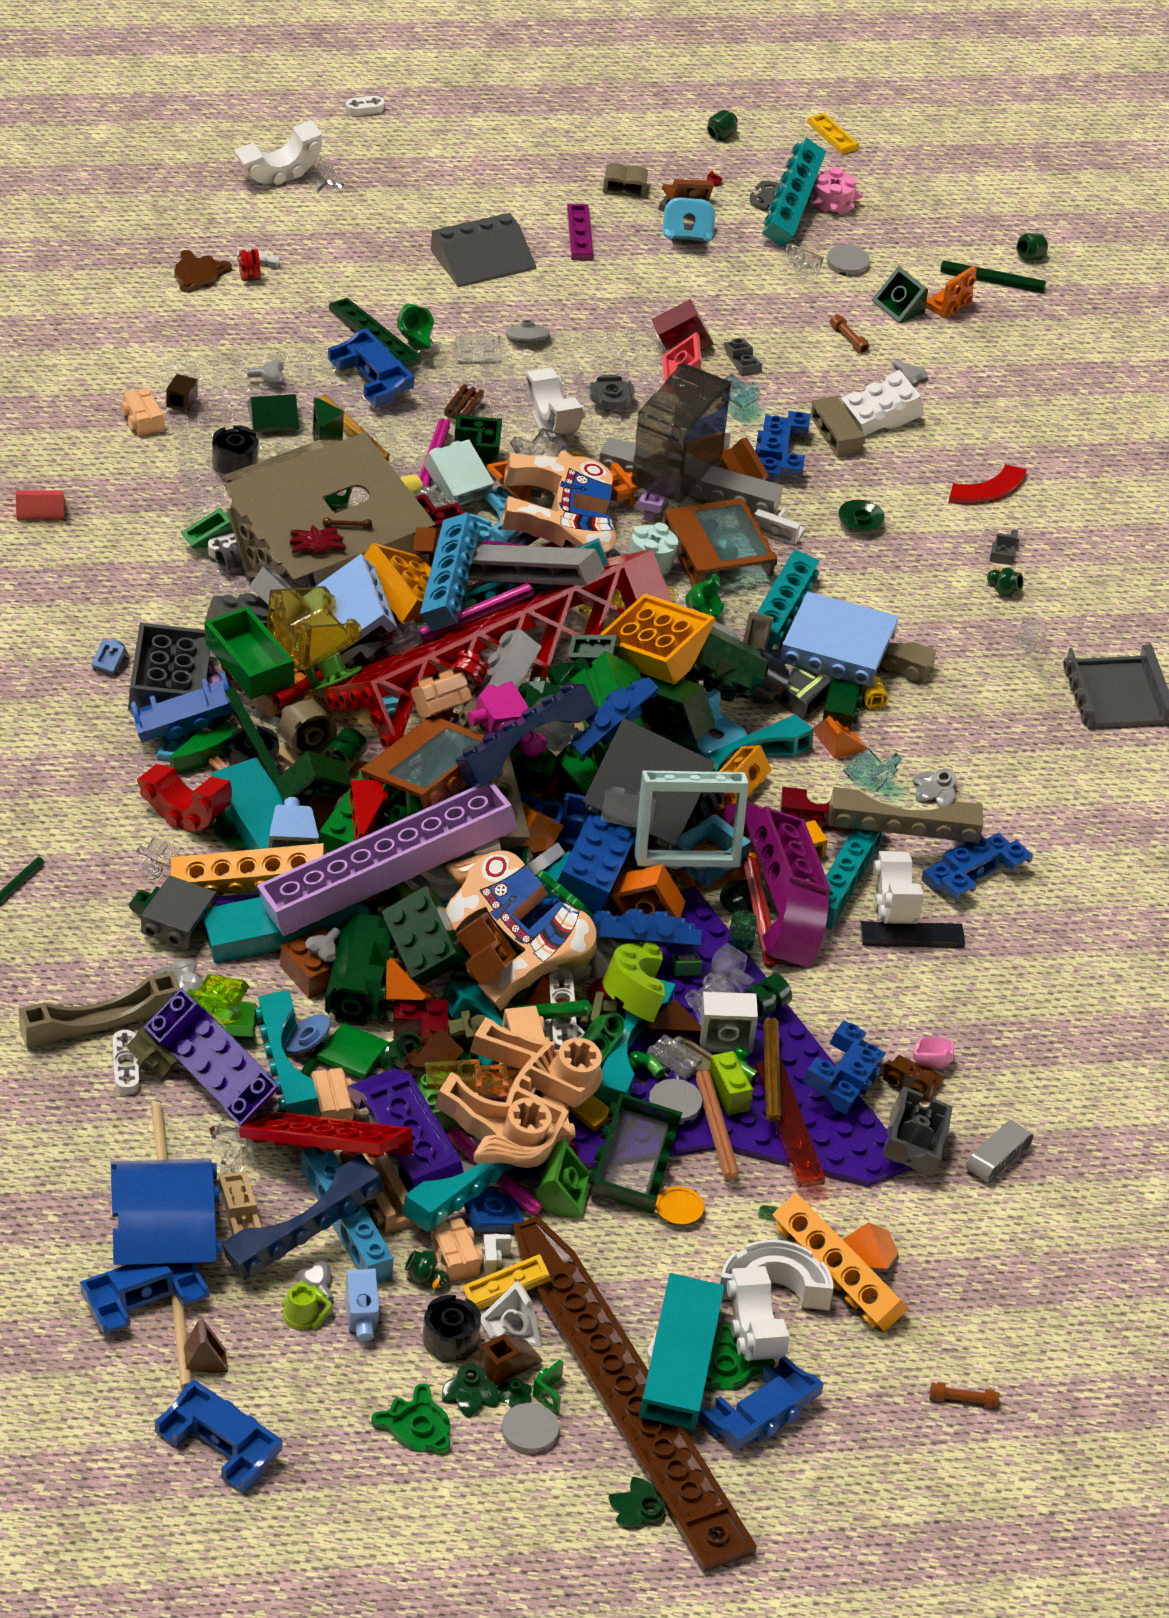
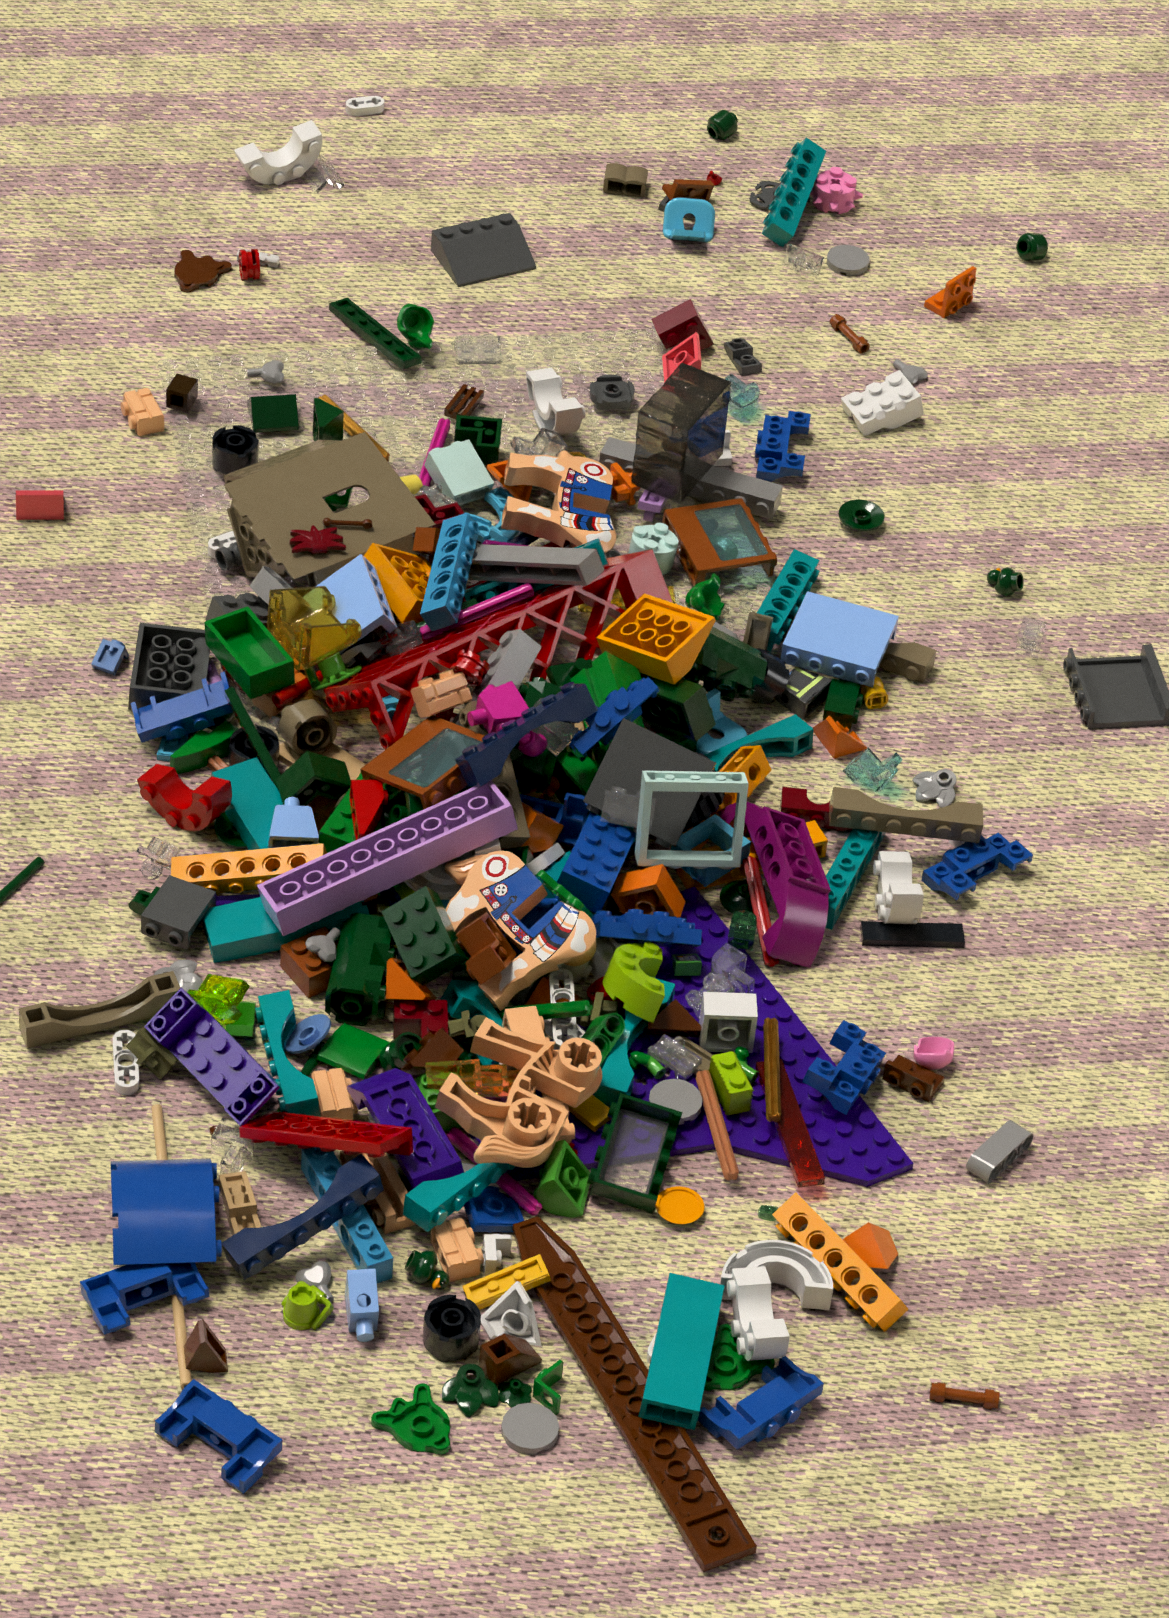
(207, 528): green slope -> none
(347, 747): dark green wheel -> none
(375, 363): blue bracket -> none
(527, 331): light grey dish -> none
(579, 232): magenta tile -> none
(592, 646): dark green tile -> none
(633, 1504): dark green plate -> none
(743, 460): dark orange panel -> none
(771, 995): dark green wheel -> none
(778, 526): white panel -> none
(833, 133): yellow tile -> none
(837, 426): dark tan brick -> none
(902, 296): dark green slope -> none
(917, 1132): dark grey piece -> none
(994, 489): red tile -> none
(996, 277): dark green axle -> none
(1004, 548): dark grey slope -> none

